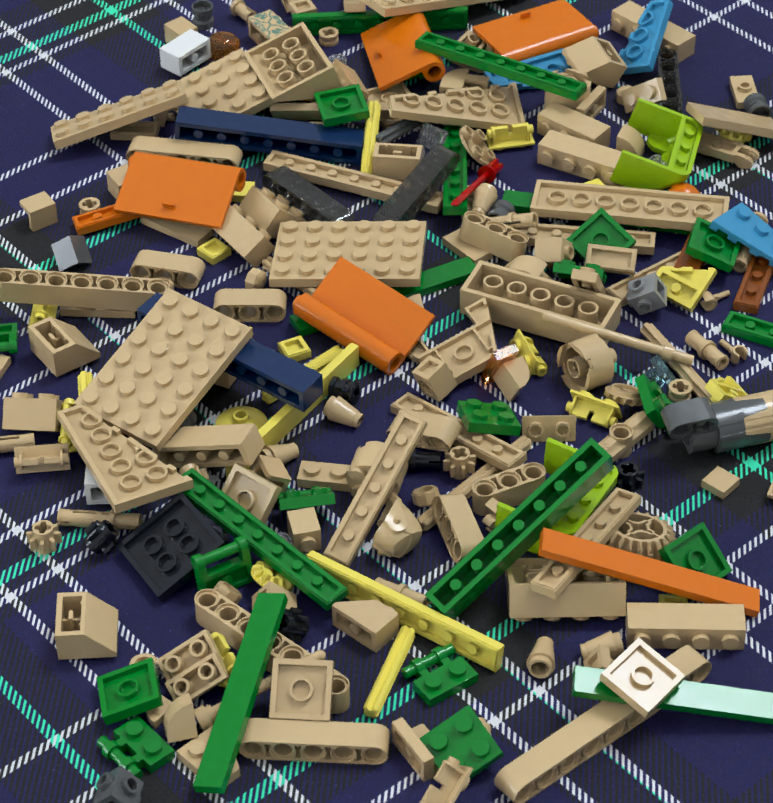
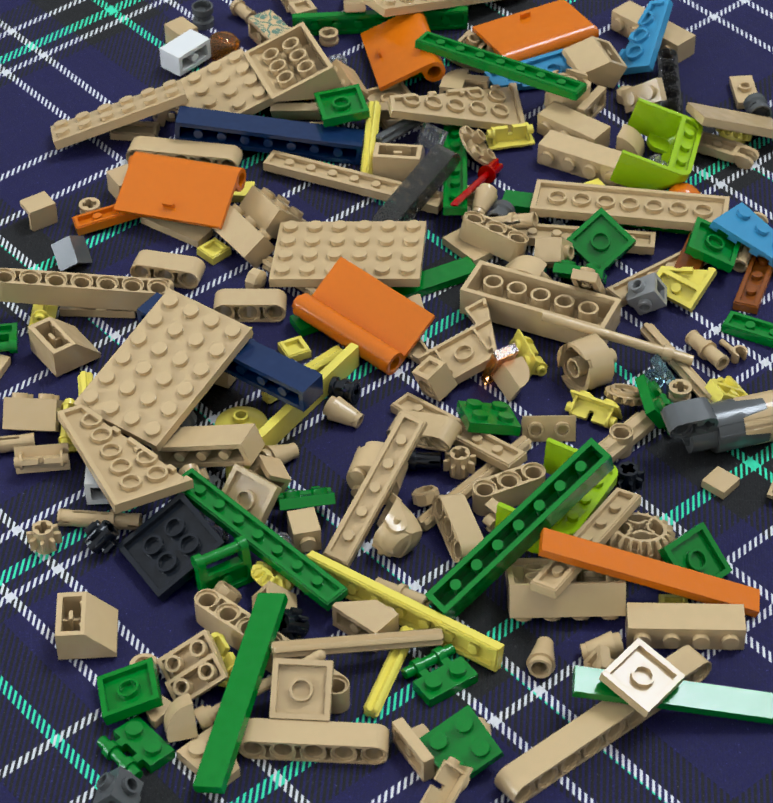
(305, 196): clear smoke beam -> none
(323, 475): tan plate -> none
(358, 643): none -> tan axle
(612, 258): tan tile -> none
(711, 300): tan hand -> none

